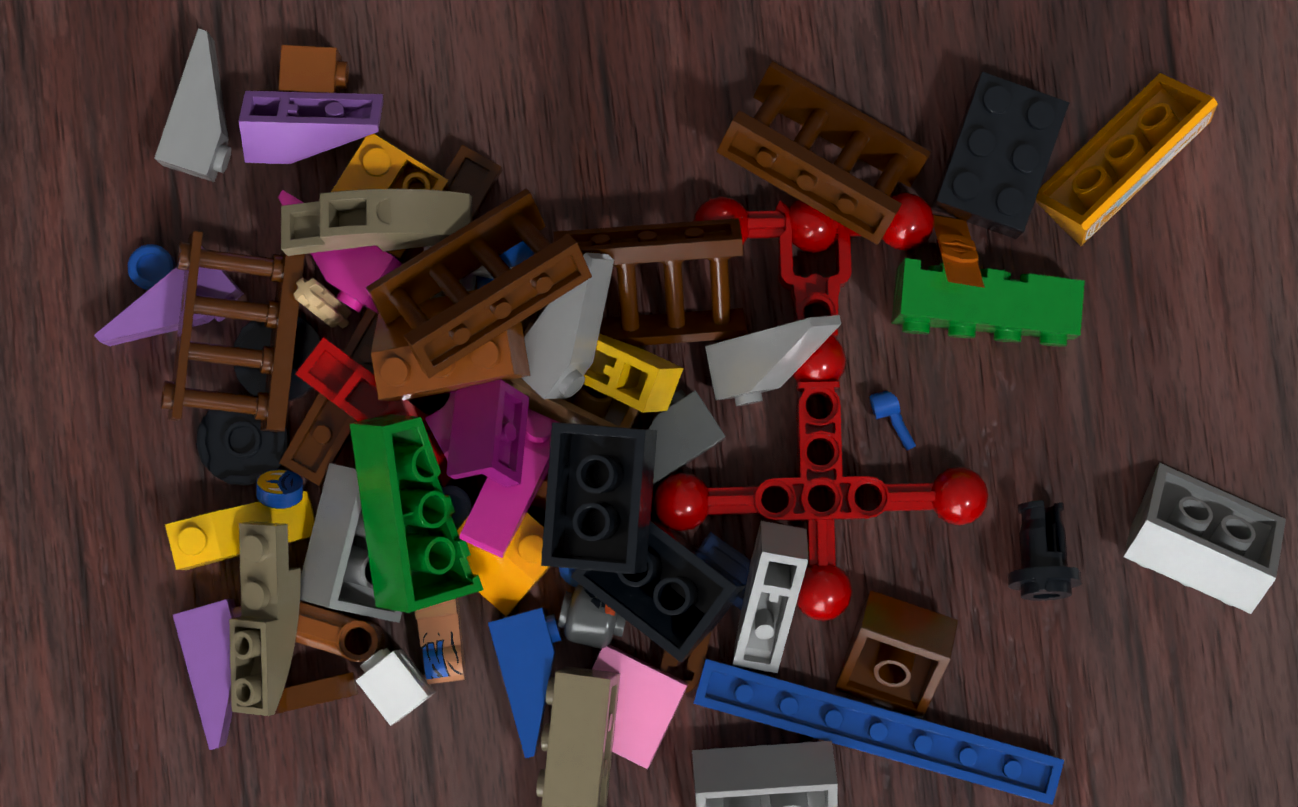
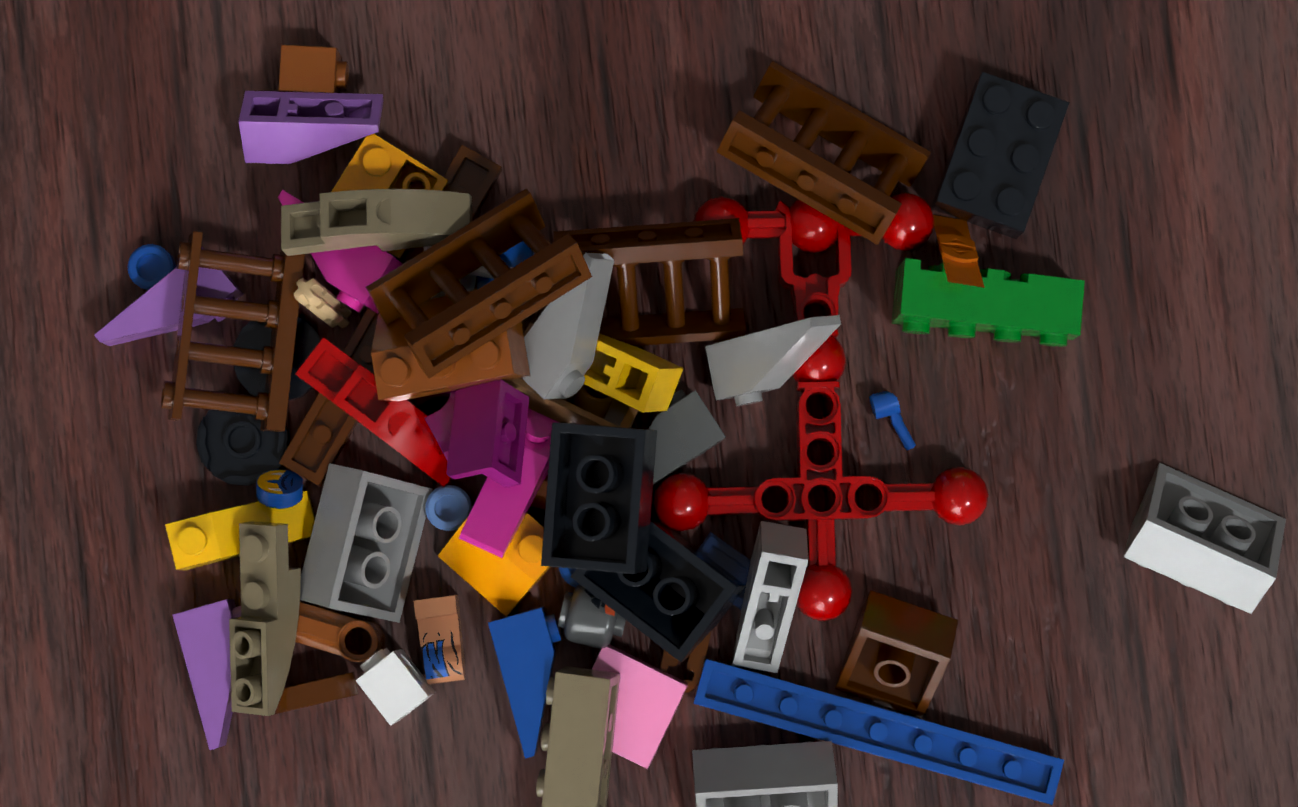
(196, 126): light grey slope -> none
(407, 517): green wedge -> none
(1043, 555): black piece -> none
(1125, 156): light orange slope -> none

